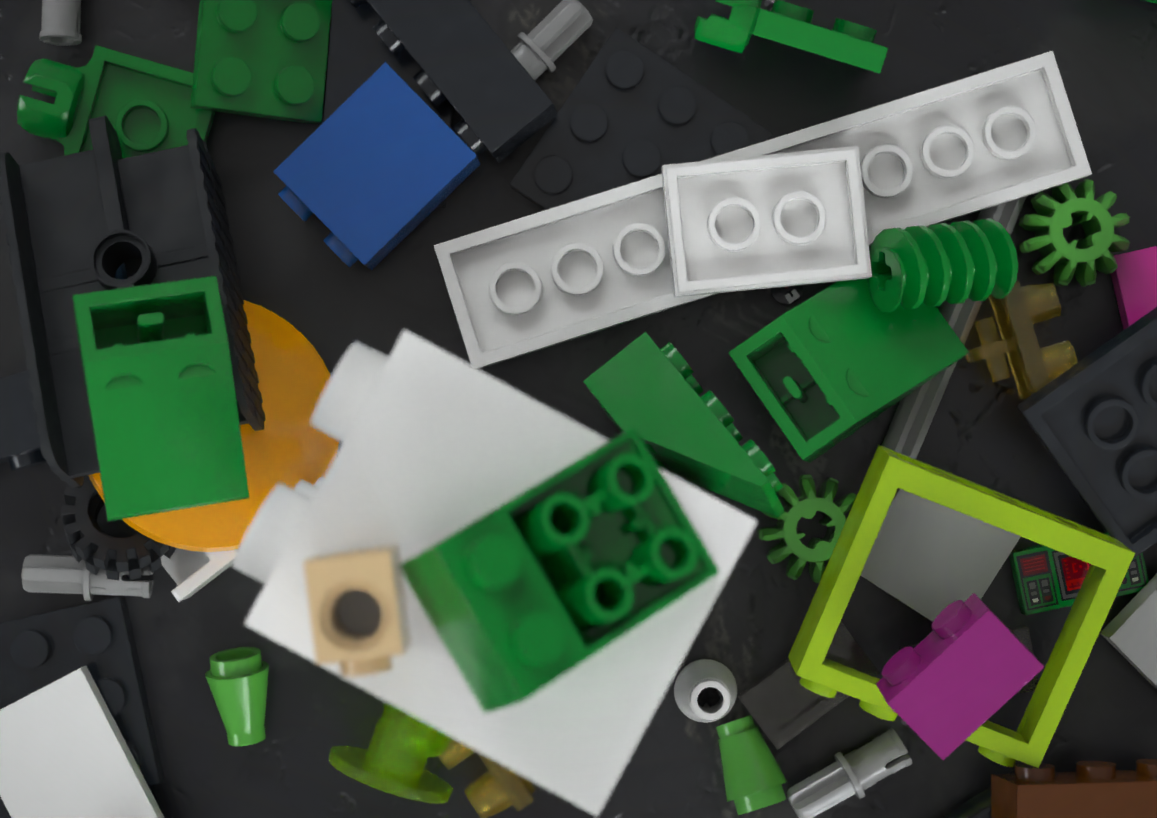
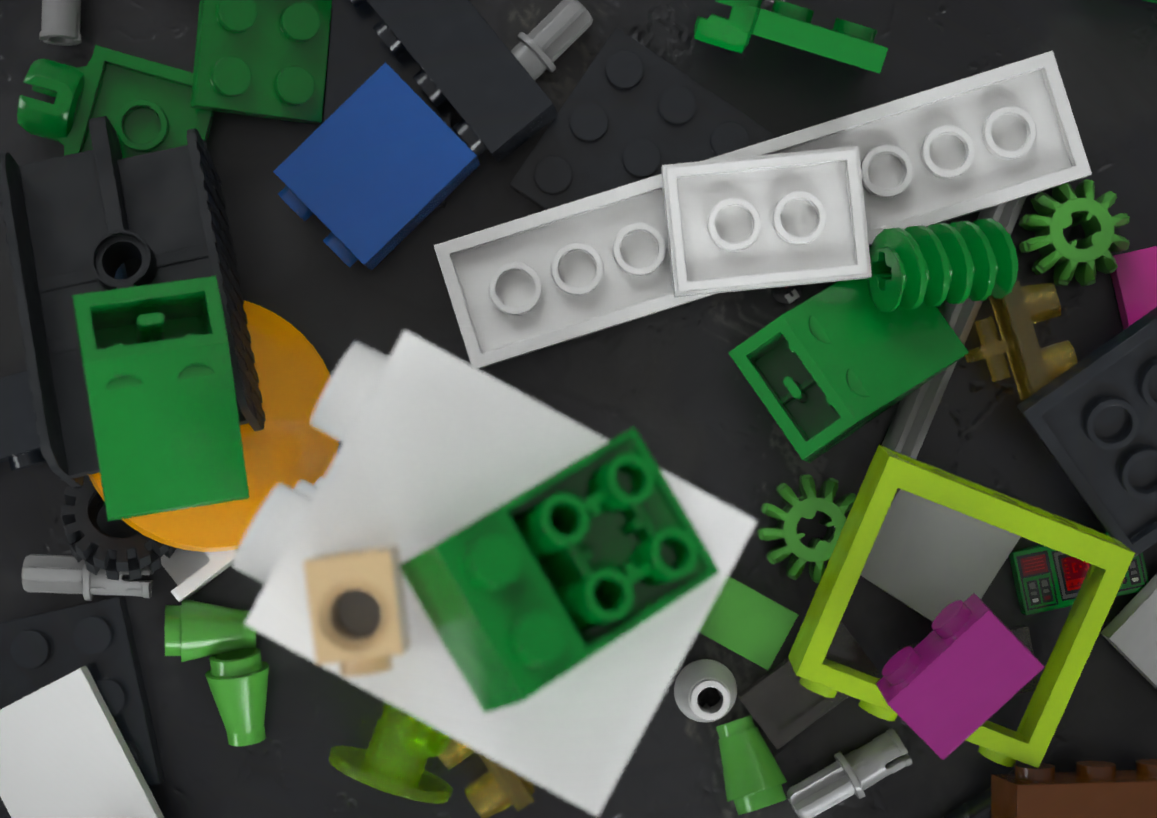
(205, 630): none -> bright green cone
(681, 430): green slope -> none
(748, 623): none -> bright green tile

